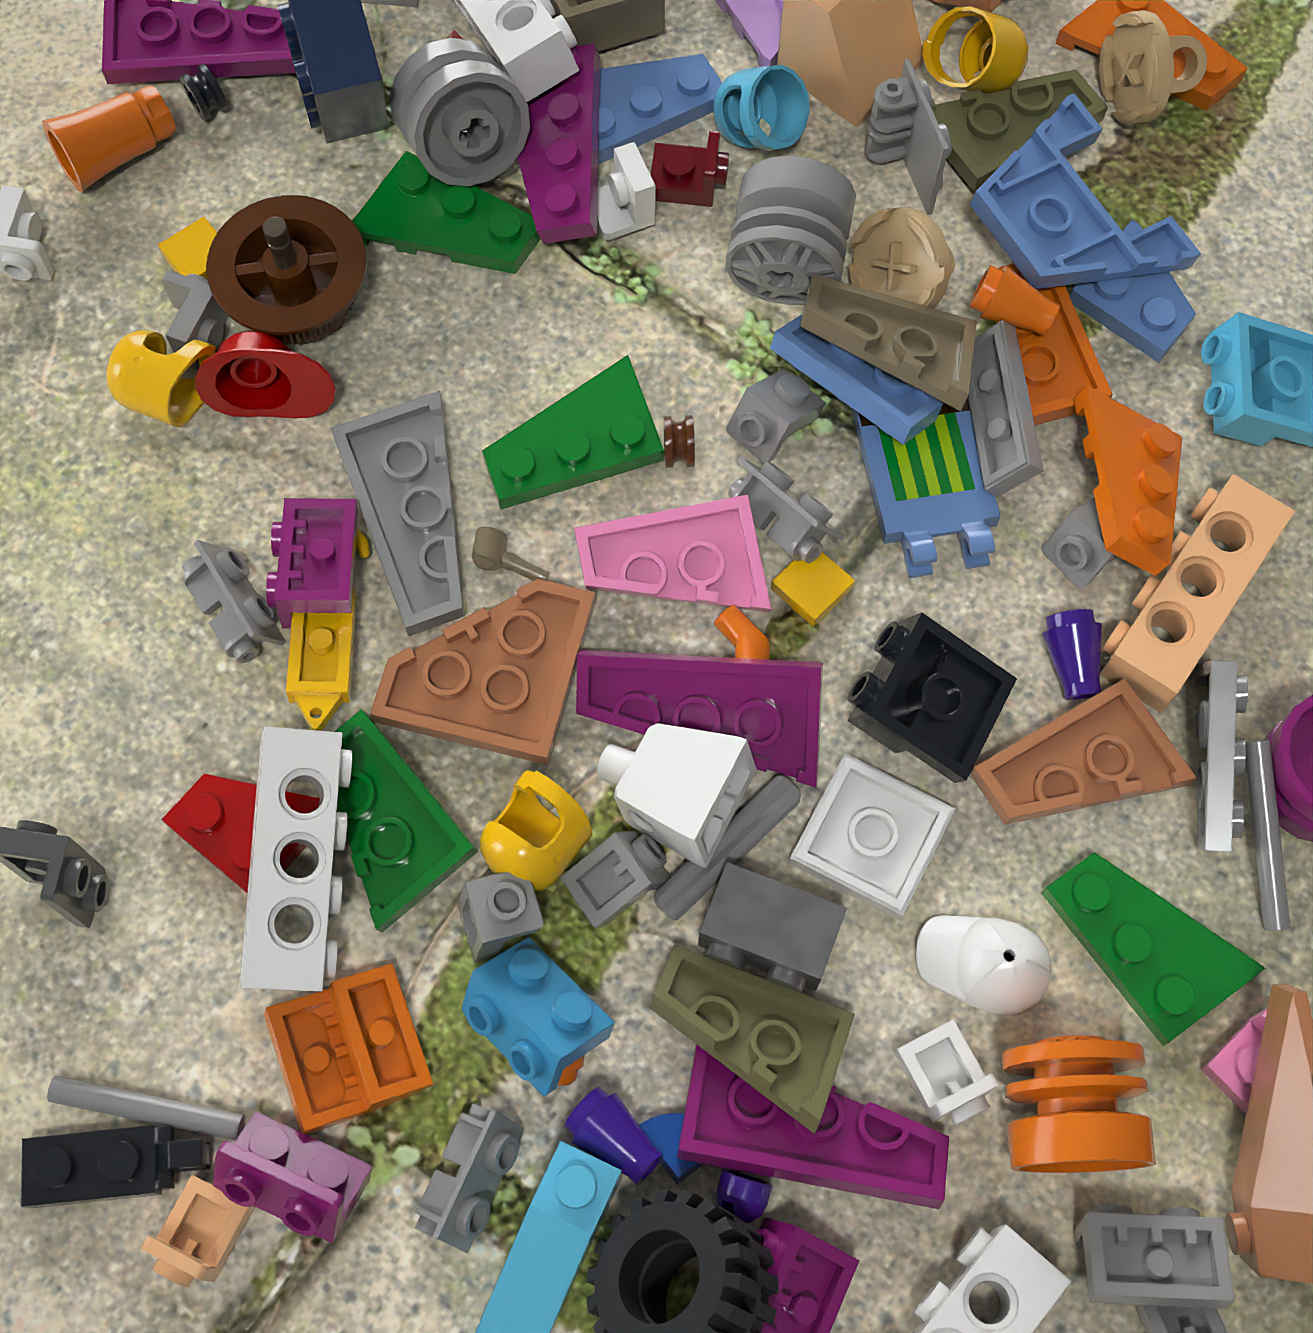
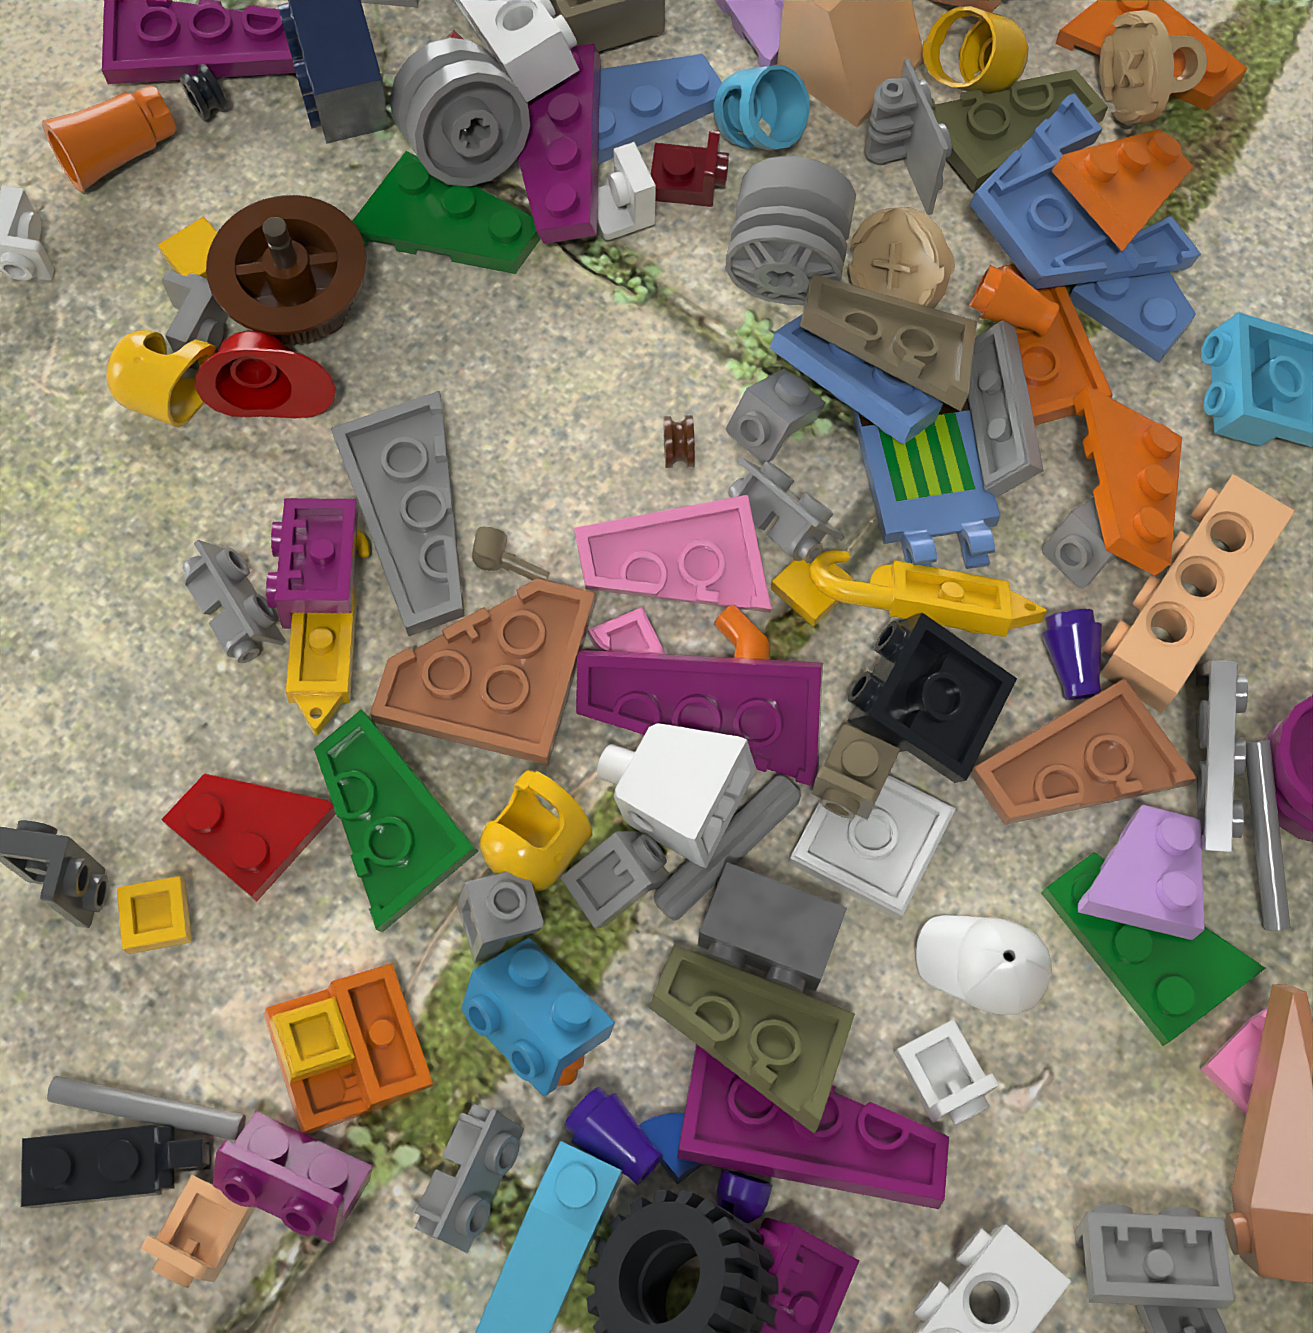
(154, 915): none -> yellow plate
(285, 758): white brick -> none
(312, 1039): none -> yellow tile
(576, 440): green wing -> none
(626, 634): none -> bright pink tile
(854, 773): none -> dark tan bracket
(944, 595): none -> yellow plate
(1077, 1106): orange wheel -> none
(1124, 180): none -> orange wing
(1152, 876): none -> lavender wing

